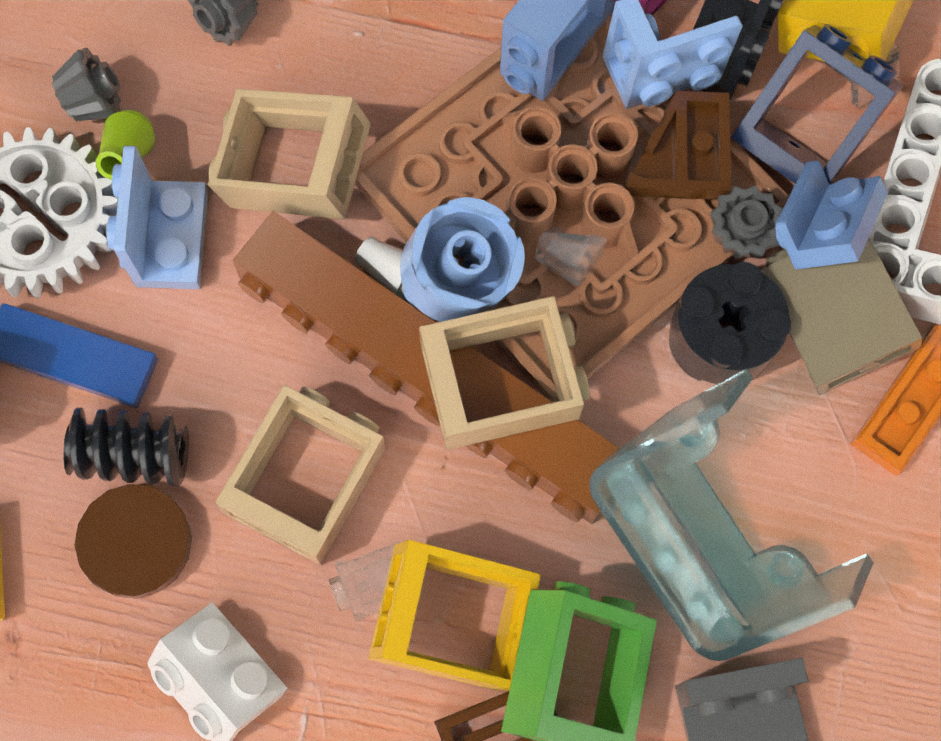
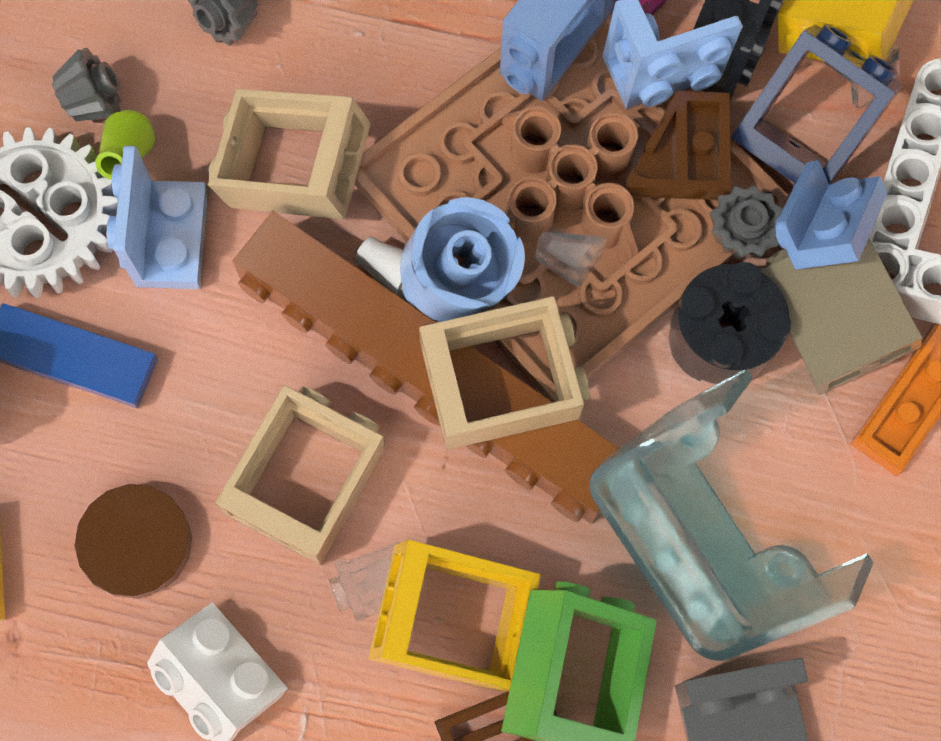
(125, 448): black piece -> none

